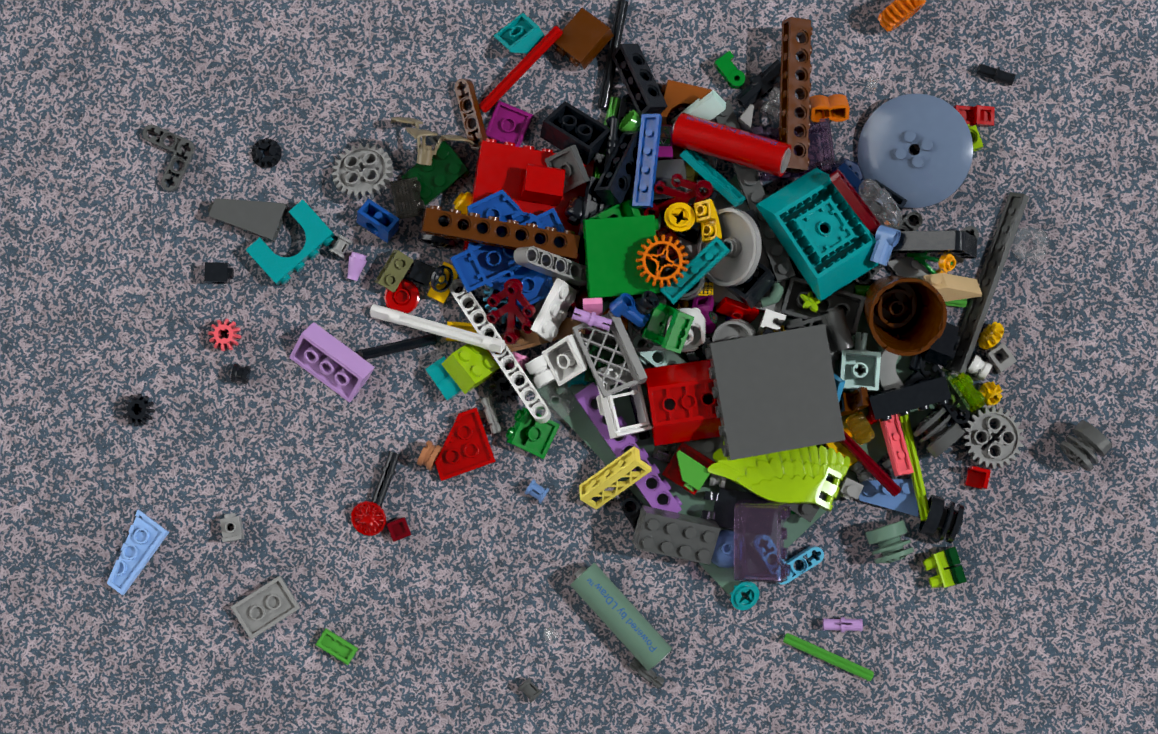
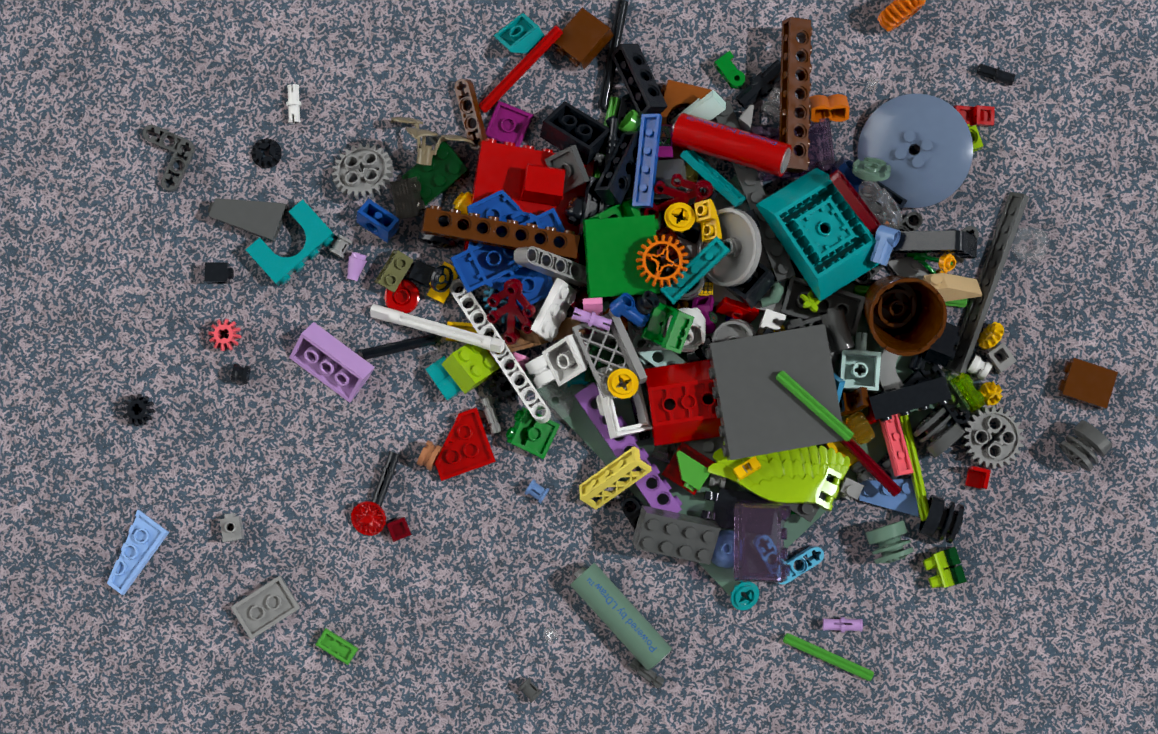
(293, 104): none -> white pin
(625, 375): none -> yellow gear
(747, 468): none -> yellow piece
(814, 405): none -> bright green axle
(871, 169): none -> sand green tile
(1087, 383): none -> reddish brown brick

